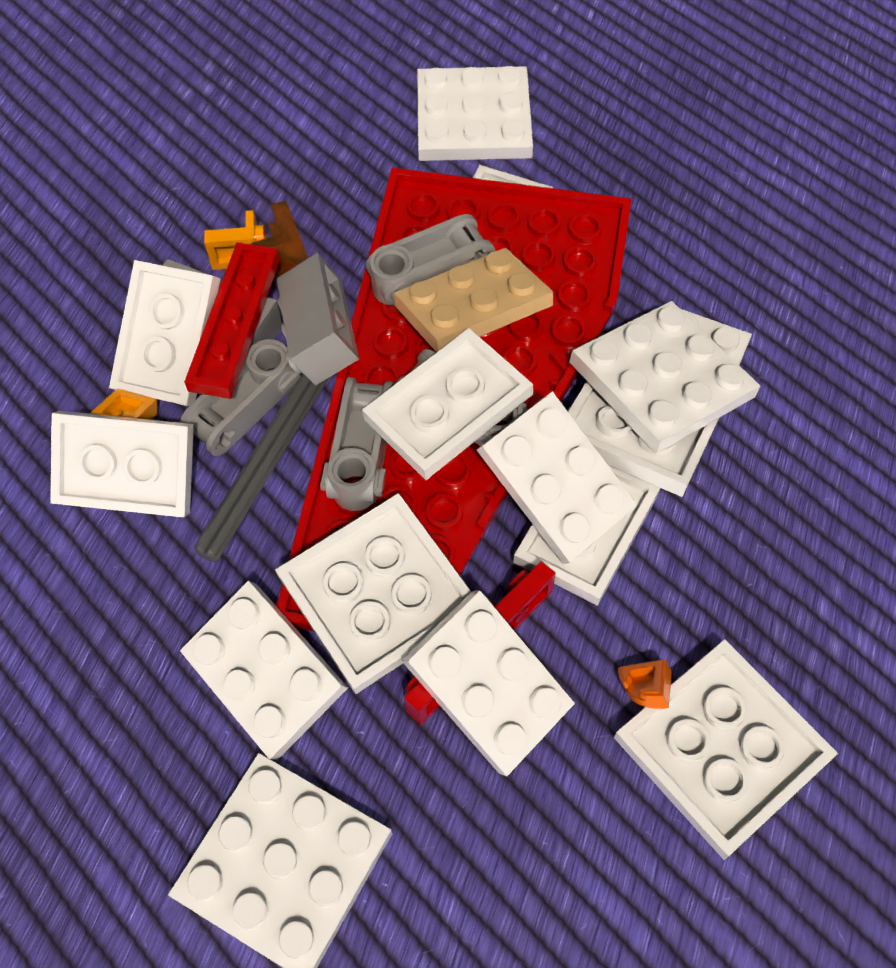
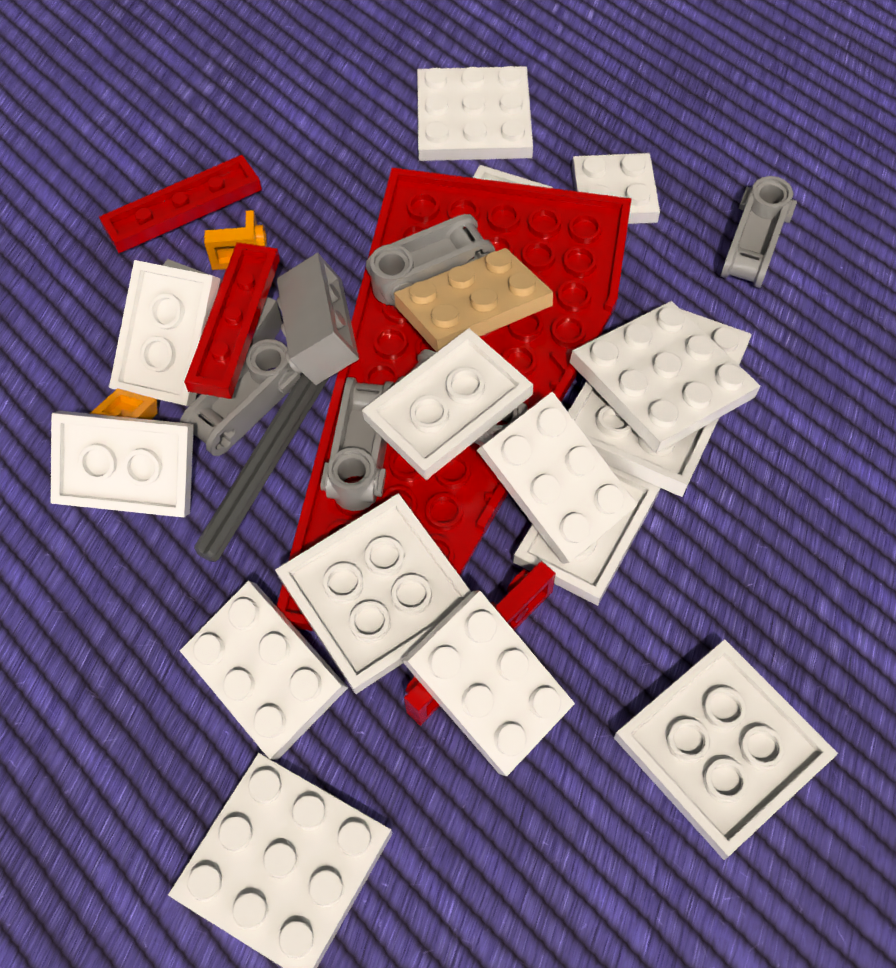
(180, 203): none -> red plate
(285, 238): clear orange slope -> none
(621, 177): none -> white plate
(647, 683): orange tile -> none
(764, 212): none -> light grey piece

